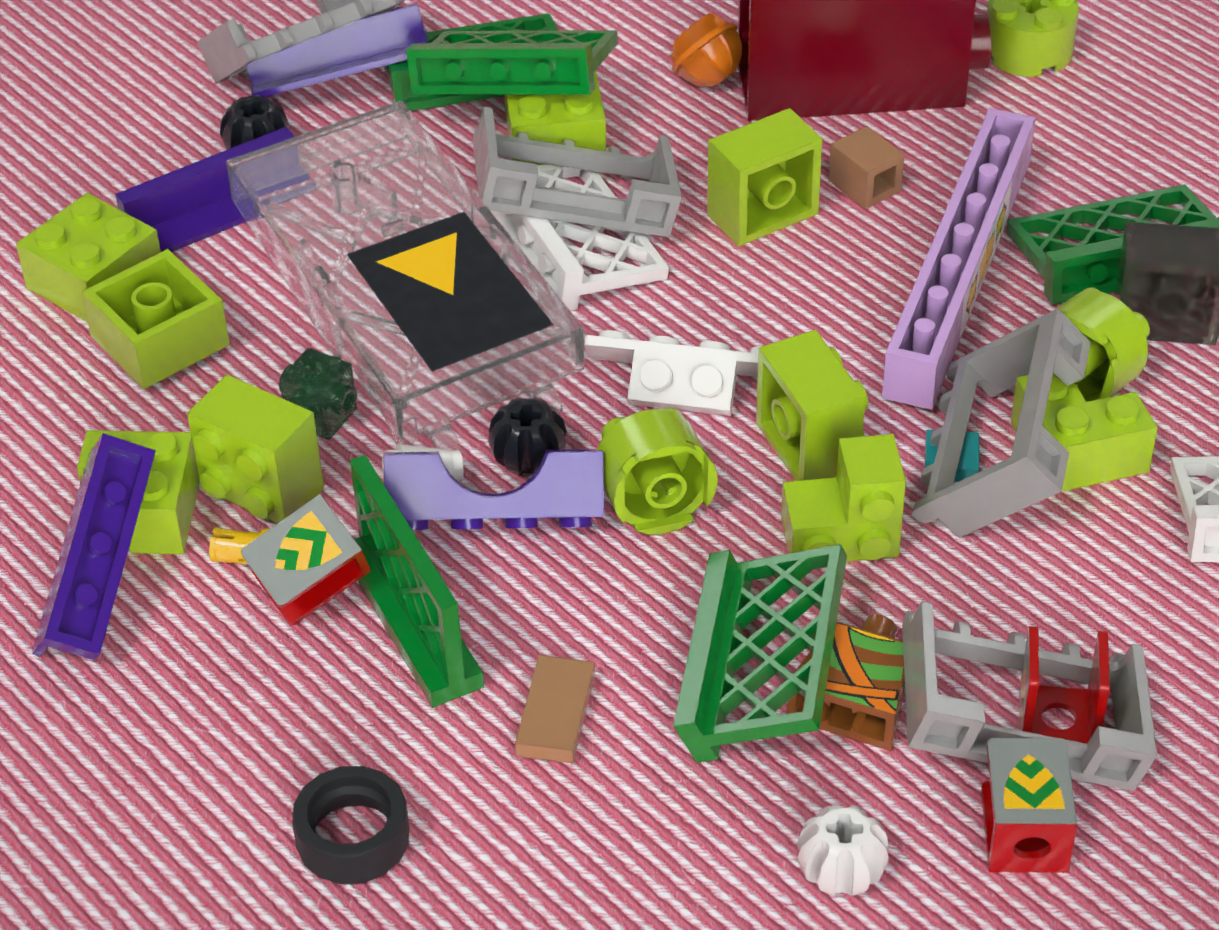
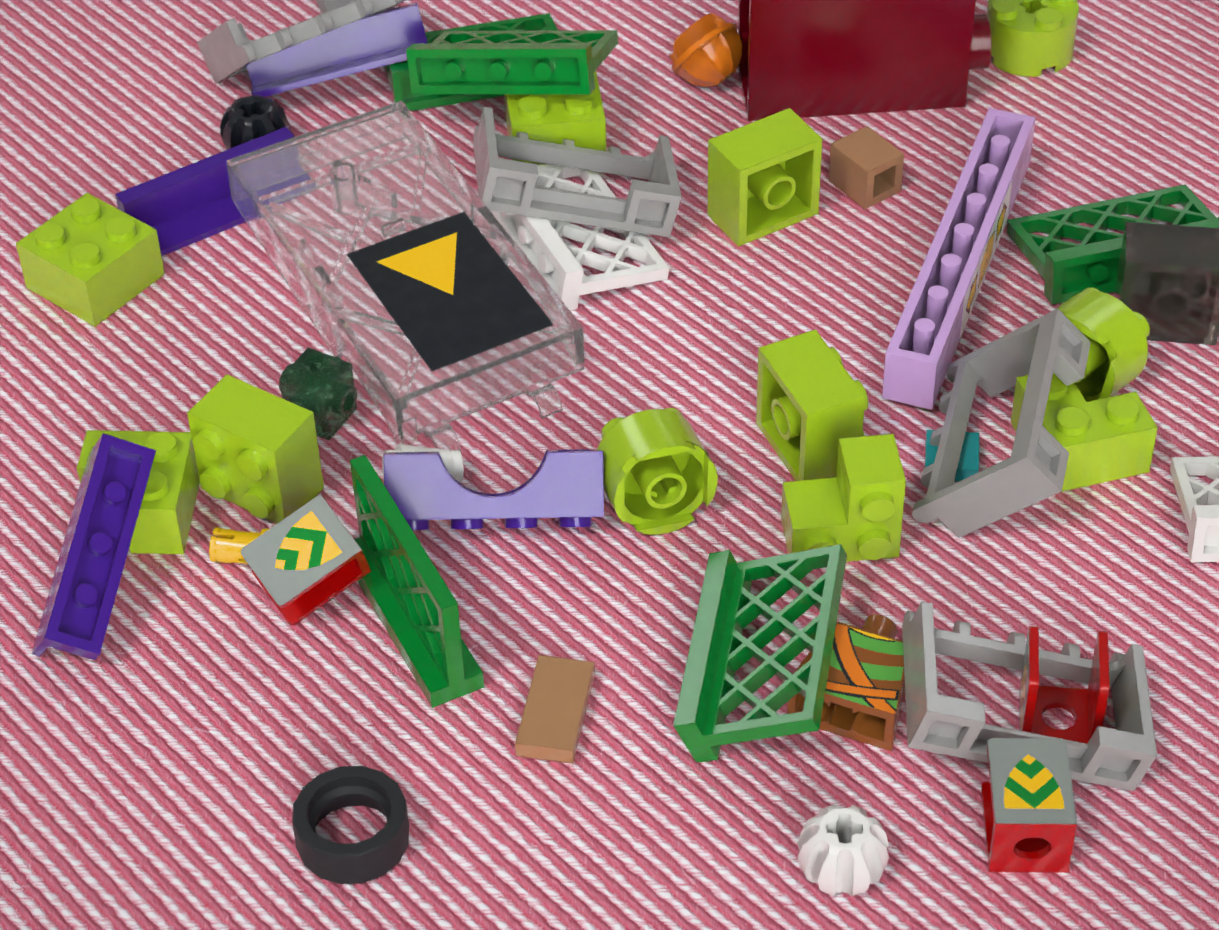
(156, 318): lime brick -> none
(524, 432): black piece -> none
(676, 374): white bracket -> none

